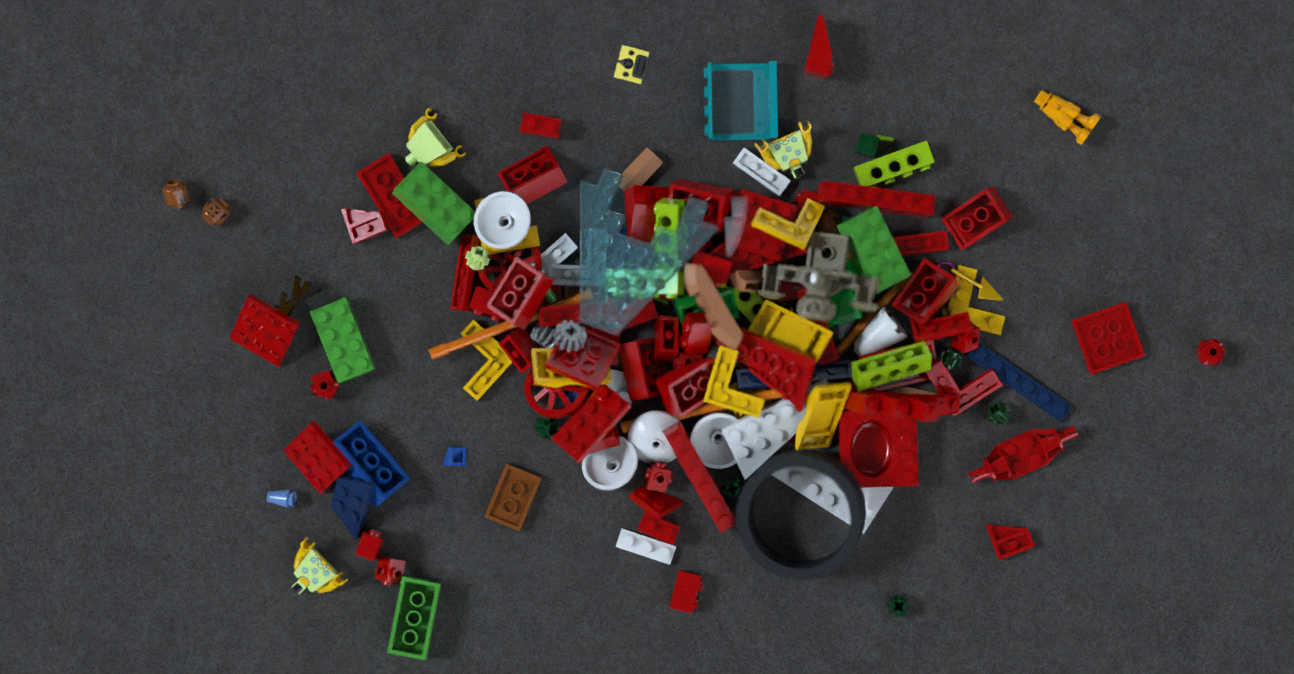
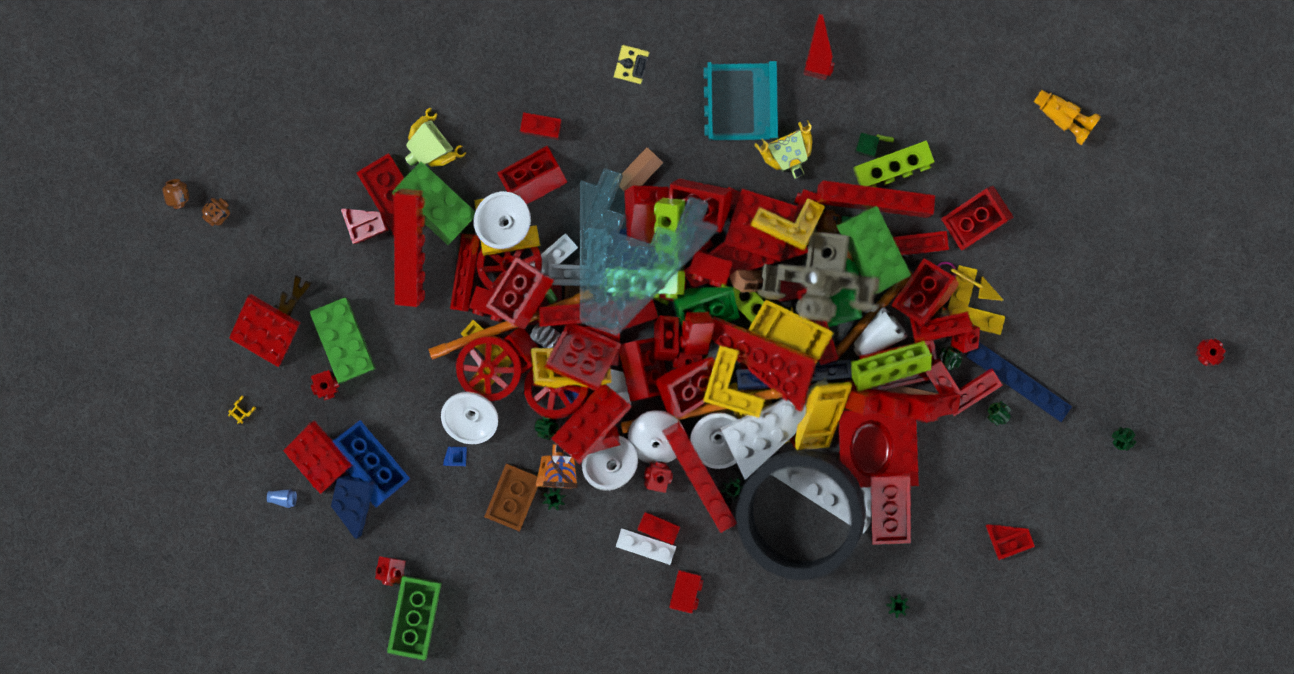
(238, 408): none -> yellow piece
(314, 571): torso -> none
(370, 545): red brick -> none
(409, 247): none -> red brick
(468, 426): none -> white dish
(477, 258): yellowish green gear -> none
(491, 364): none -> red wheel
(557, 470): none -> torso
(559, 497): none -> dark green gear
(570, 336): light grey gear -> none
(655, 502): red wing -> none
(716, 311): nougat brick -> none
(735, 225): clear slope -> none
(761, 172): white plate -> none
(890, 508): none -> plate
(1022, 454): red plate -> none
(1108, 338): red plate -> none
(1124, 438): none -> dark green gear

